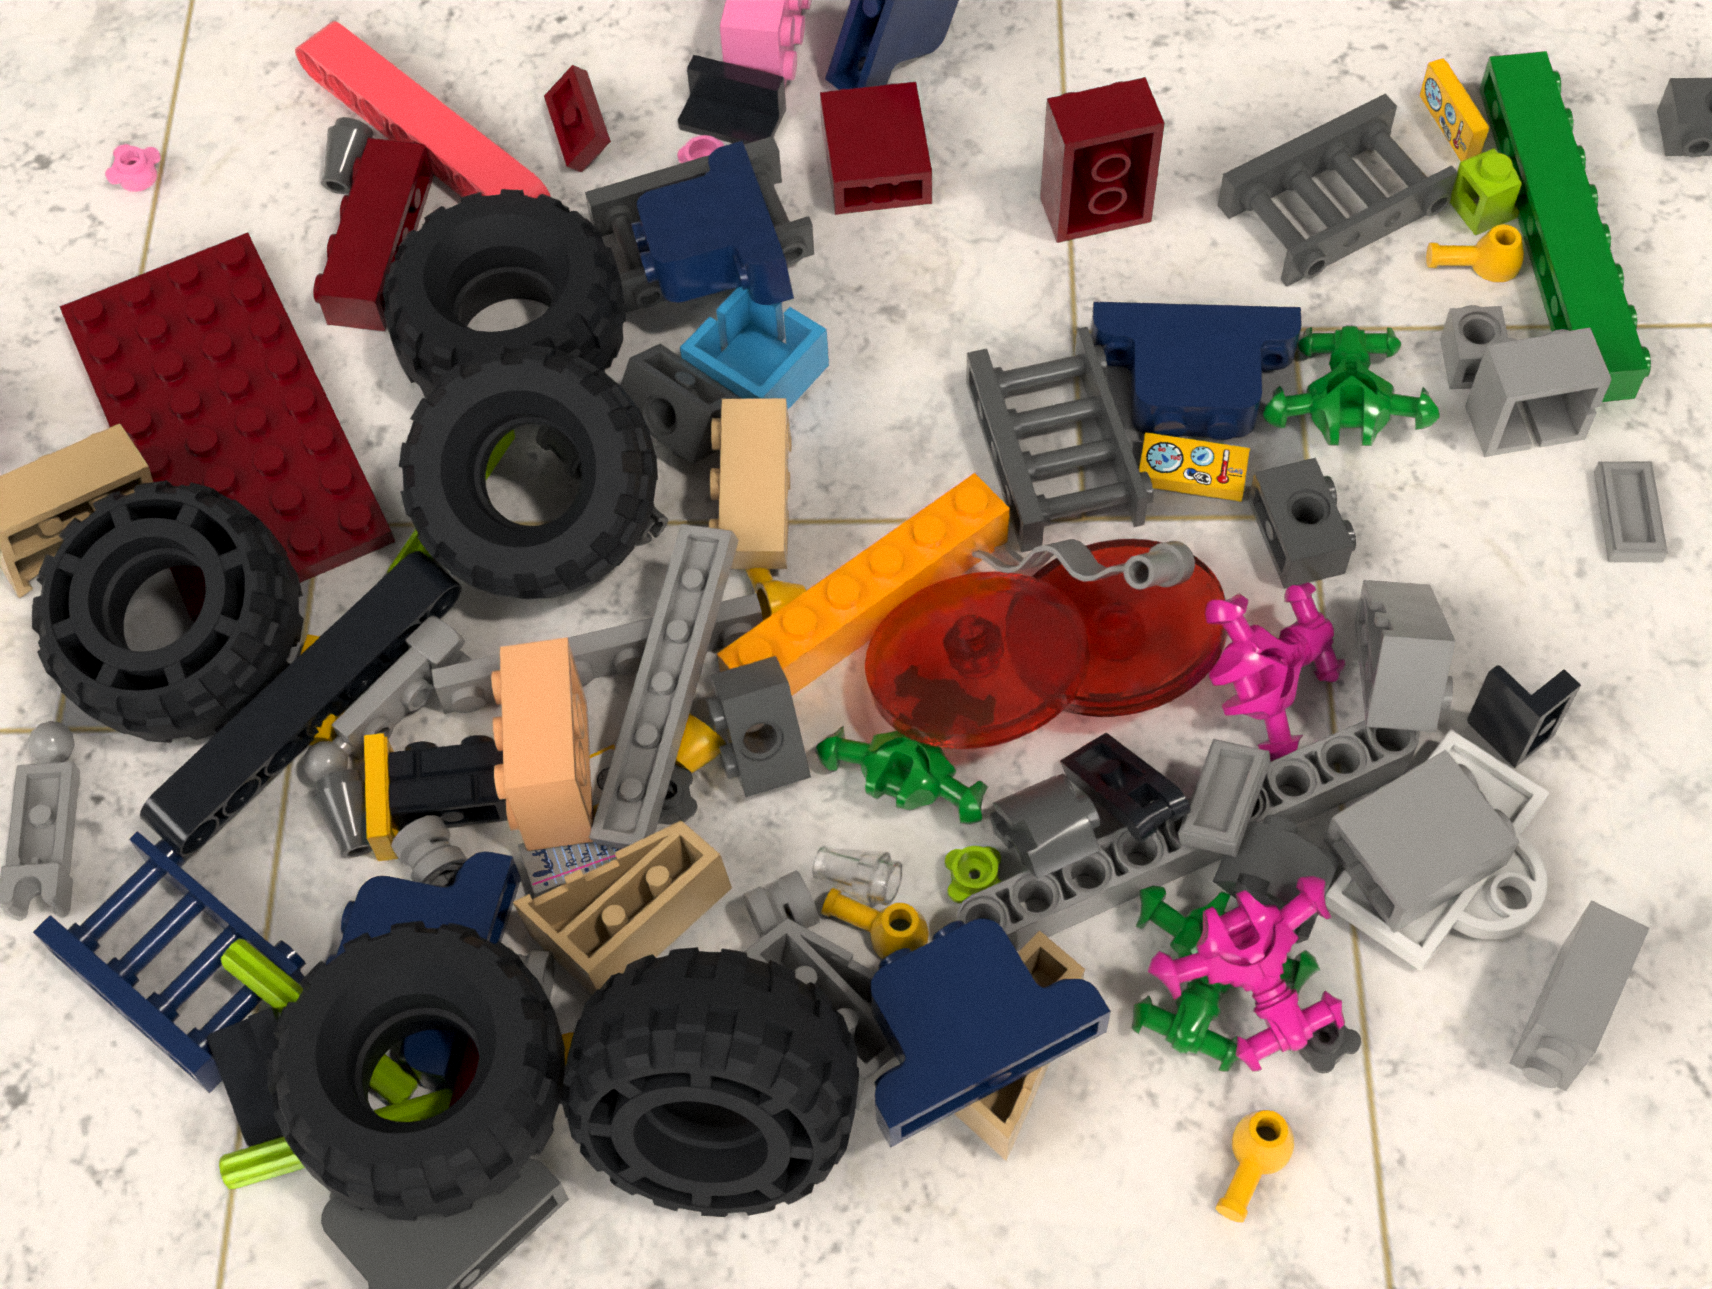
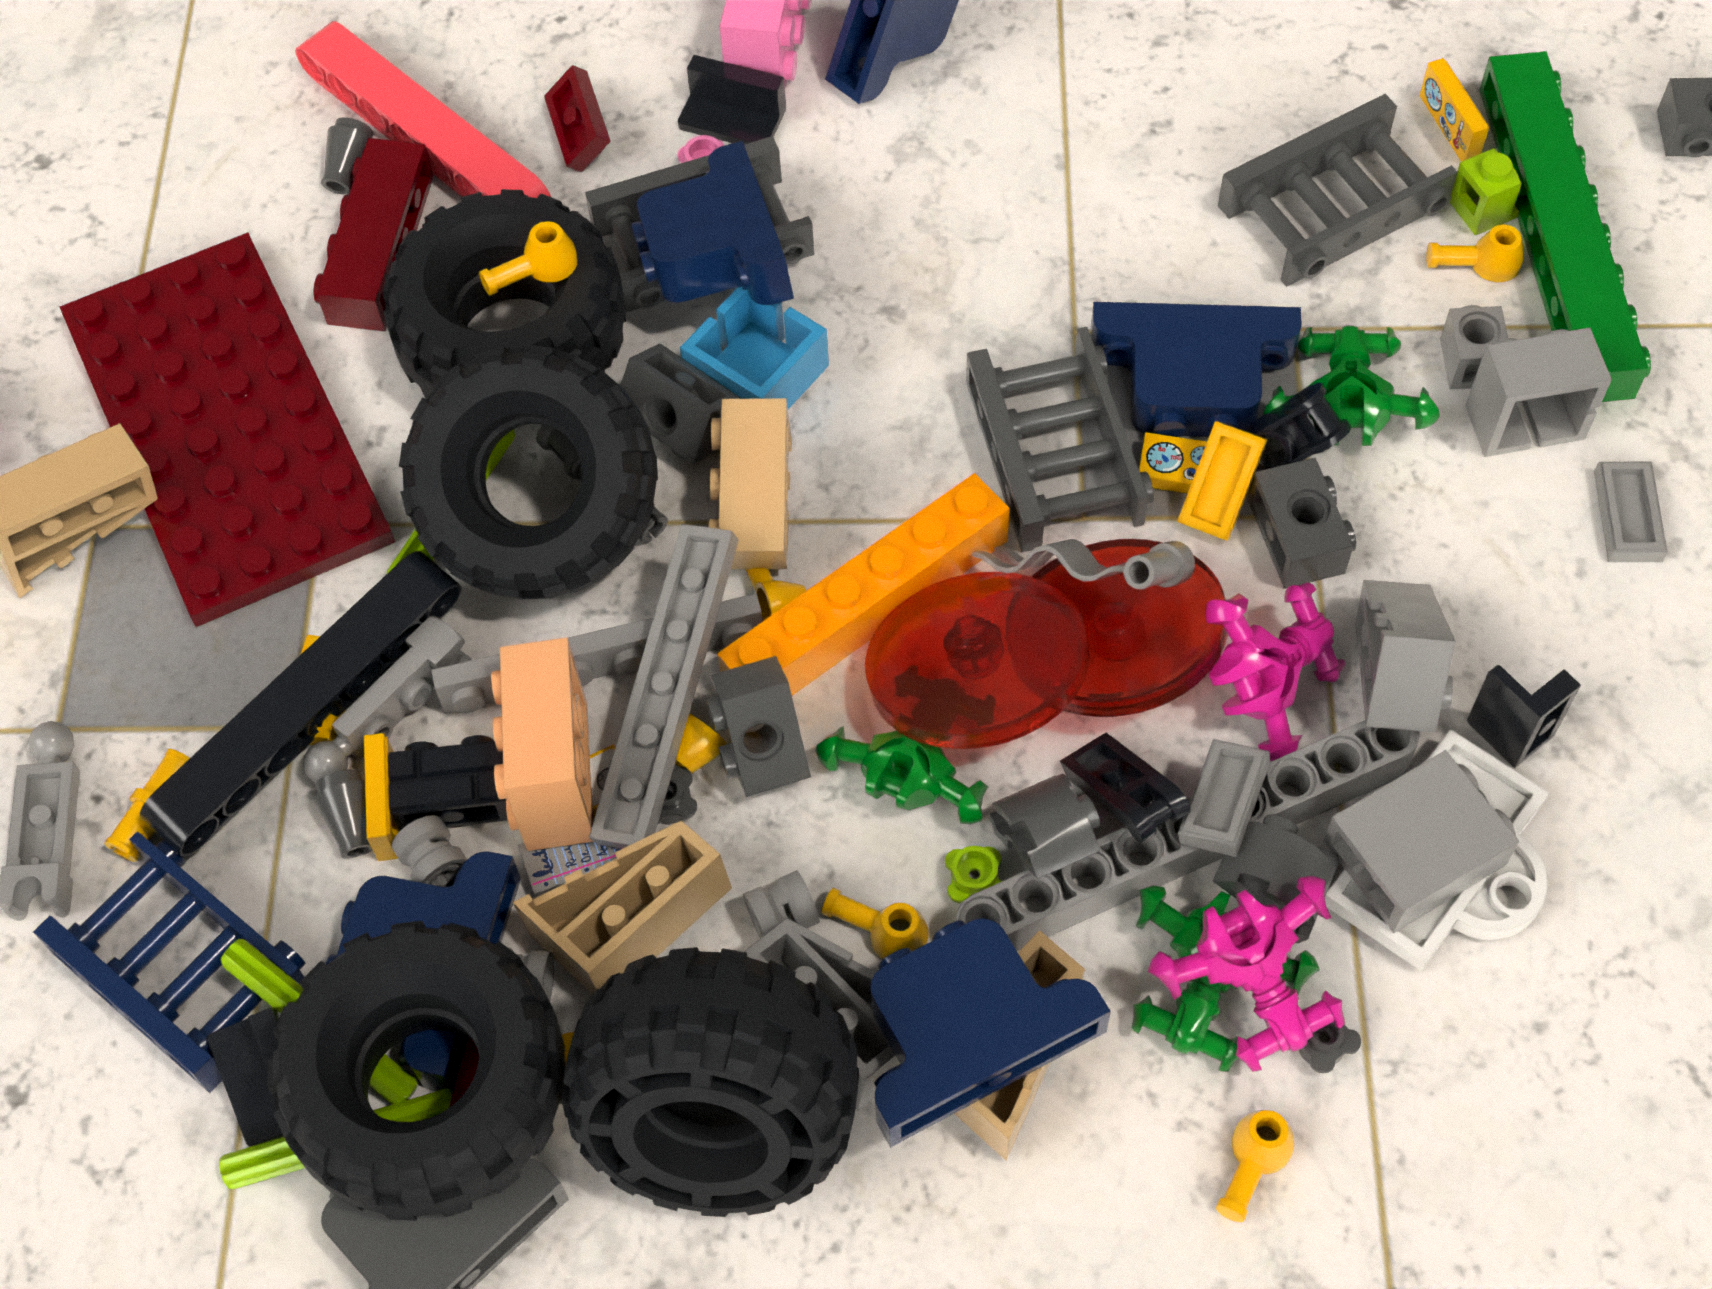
(131, 821): none -> yellow pin
(133, 167): bright pink plate -> none
(224, 657): black tyre -> none
(546, 257): none -> yellow bar
(859, 873): clear cone -> none
(876, 148): dark red brick -> none
(1101, 159): dark red brick -> none
(1222, 480): none -> yellow tile
(1302, 426): none -> black piece
(1579, 997): light grey brick -> none

